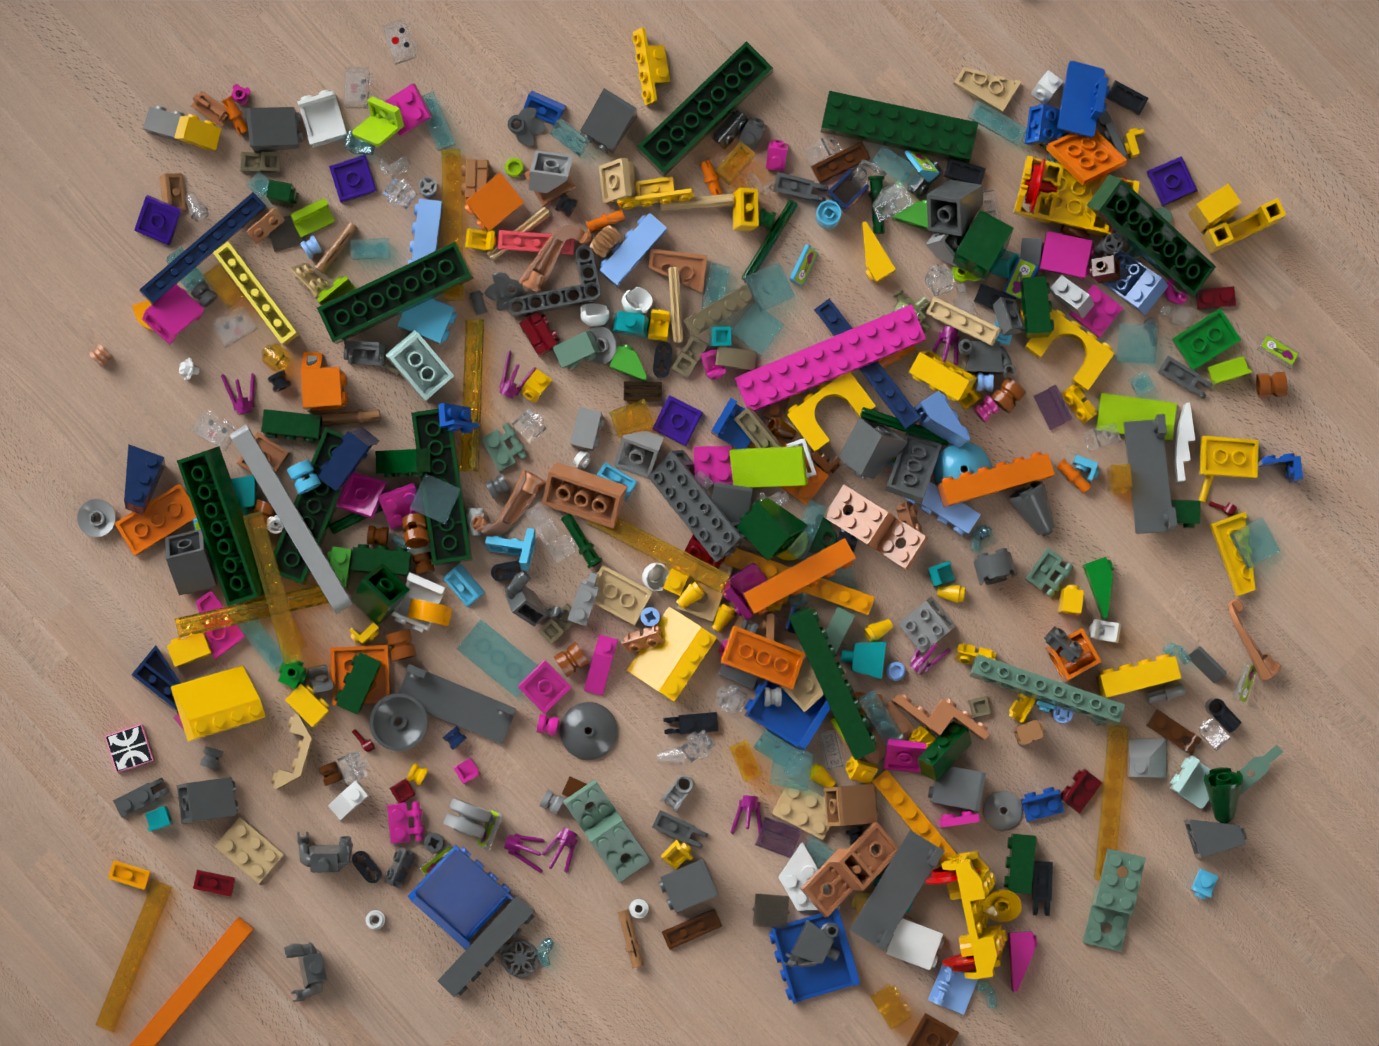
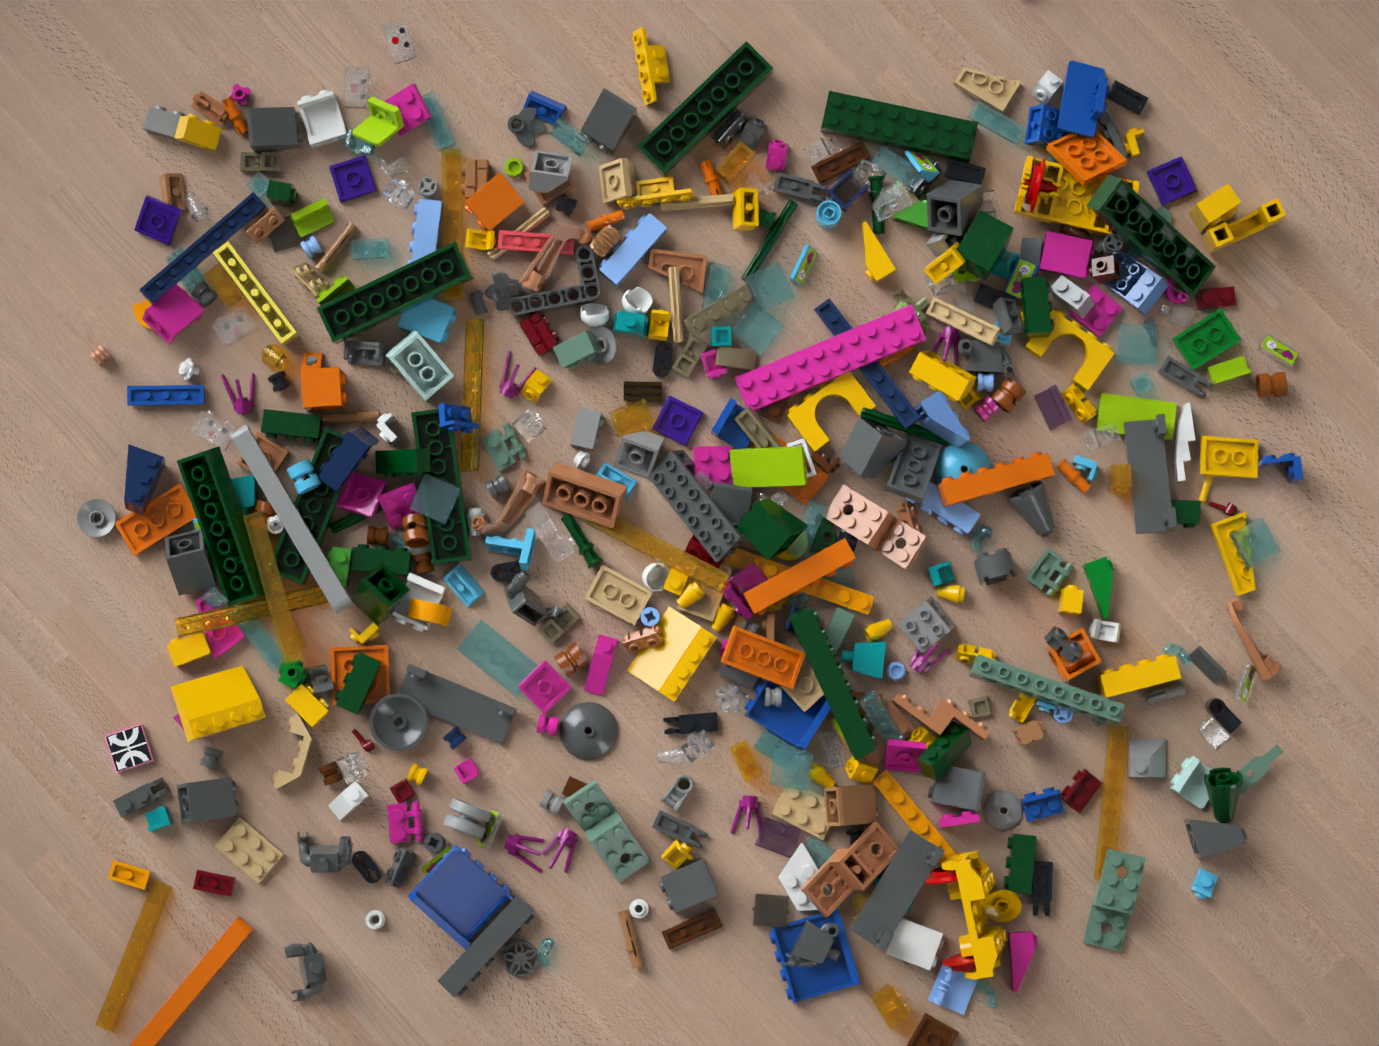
(157, 677): dark blue wedge -> none
(166, 395): none -> blue plate
(214, 598): none -> clear light blue slope
(386, 433): none -> white bracket
(401, 645): dark orange wheel -> none
(584, 600): light grey hinge -> none
(628, 363): bright green slope -> none
(781, 429): reddish brown cone -> none
(944, 264): none -> yellow panel
(1173, 731): reddish brown plate -> none

